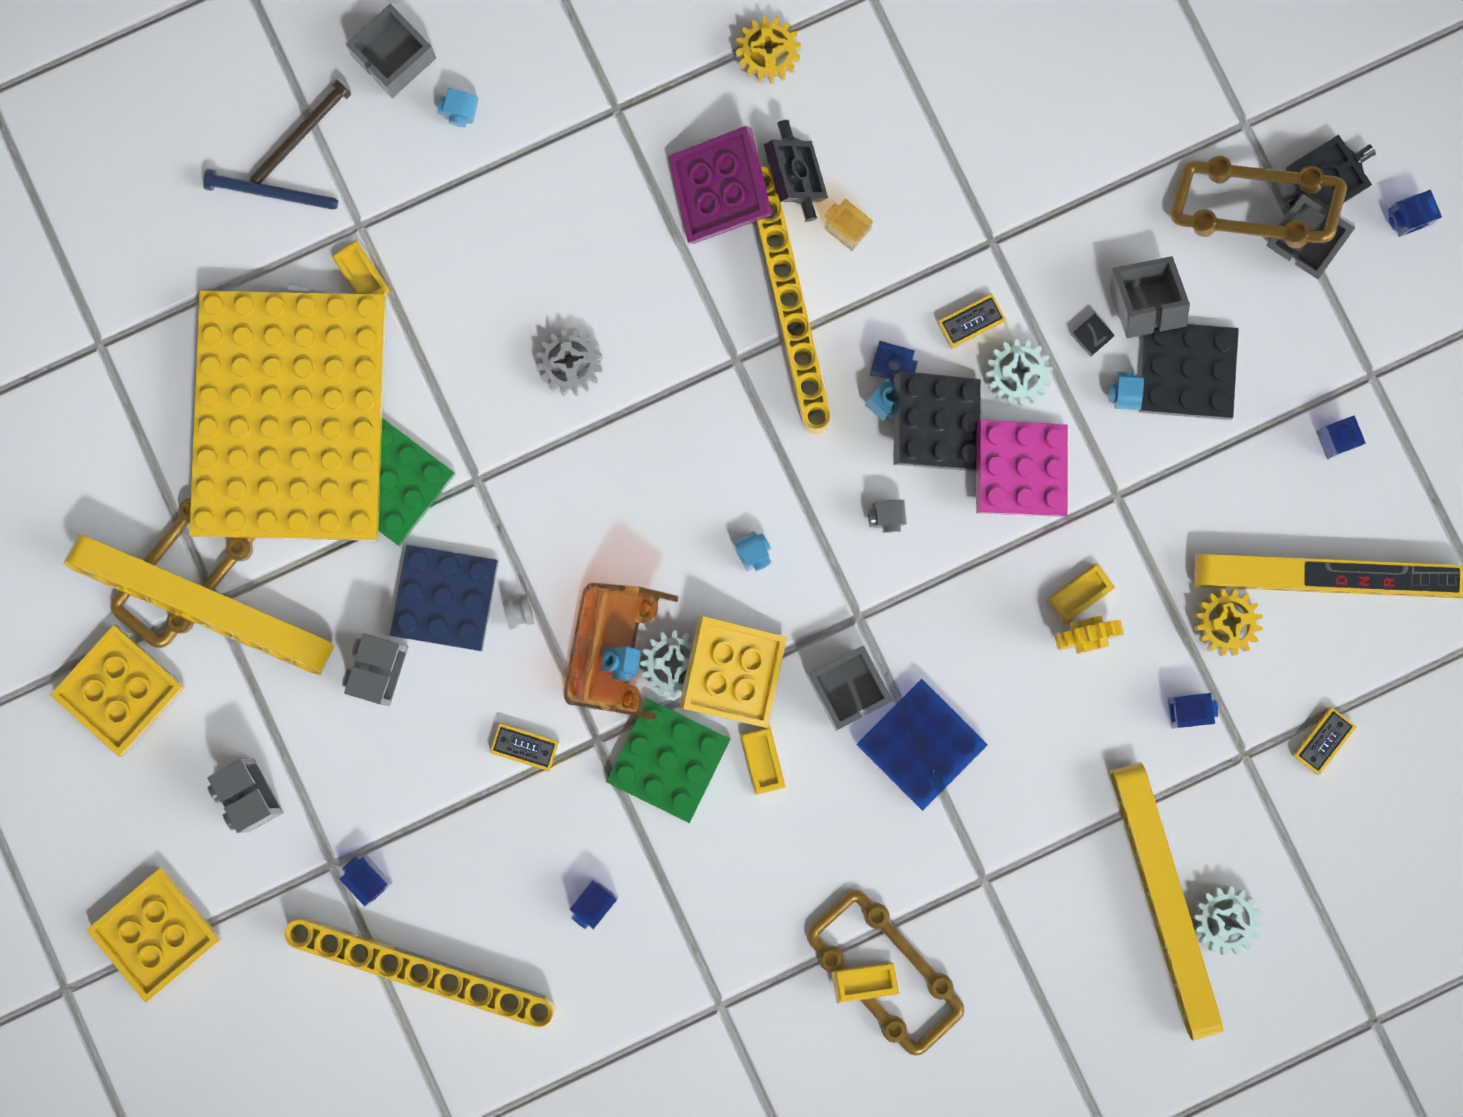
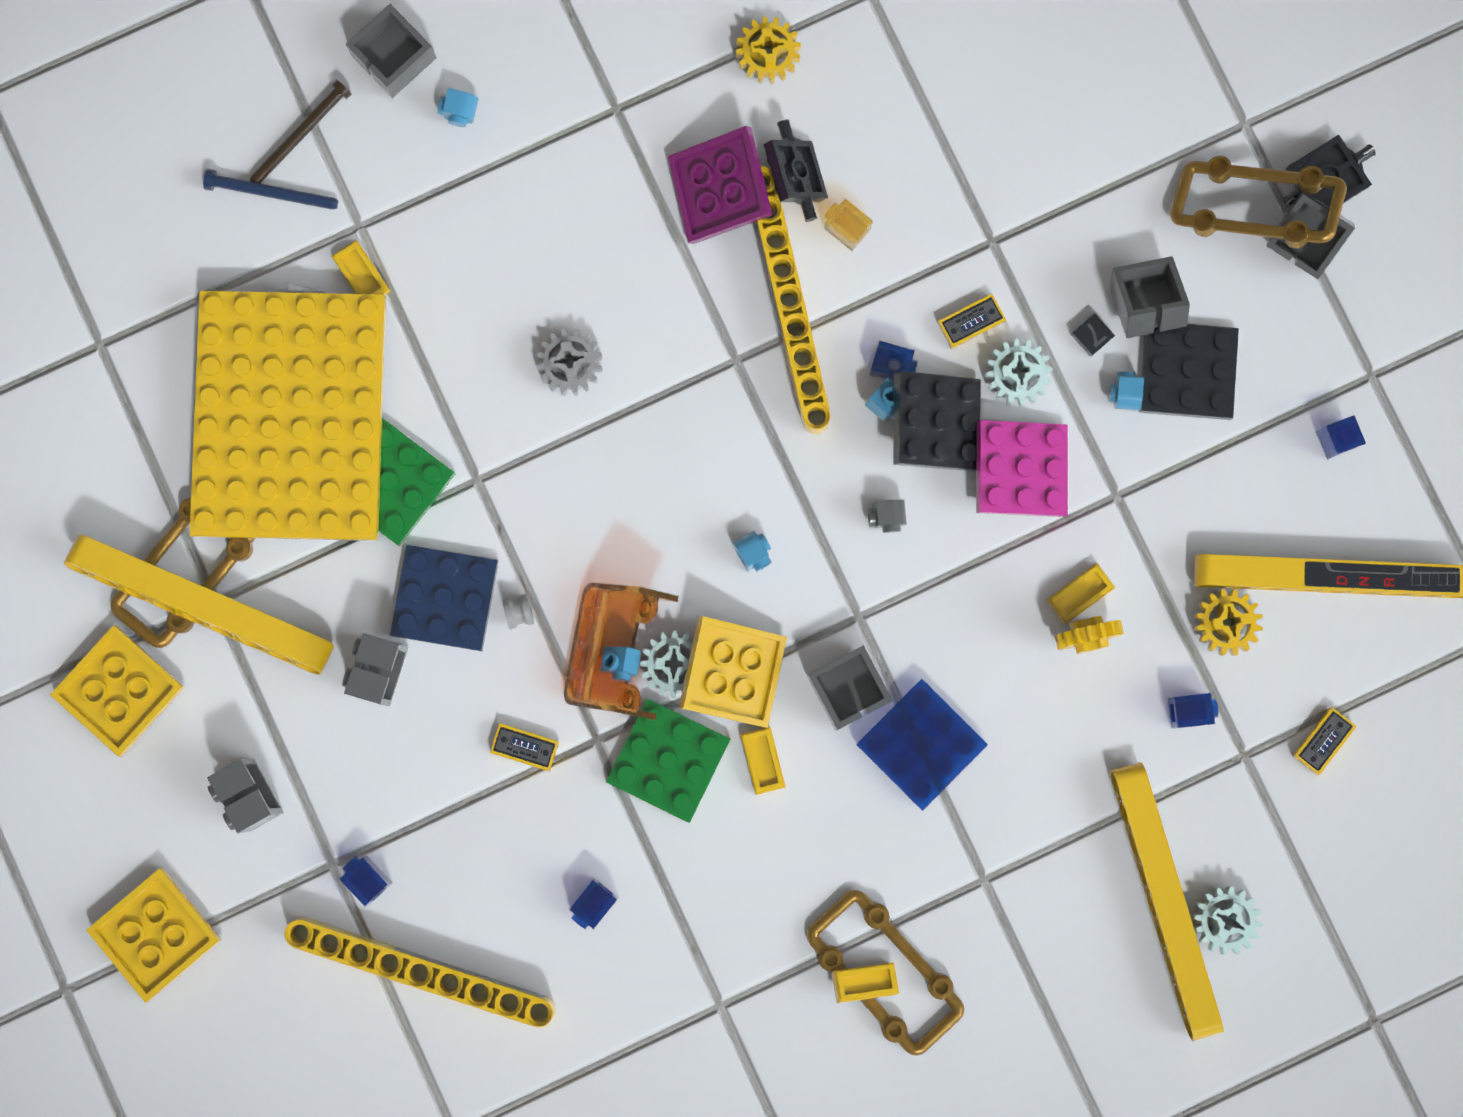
(1414, 213): clear blue brick -> none

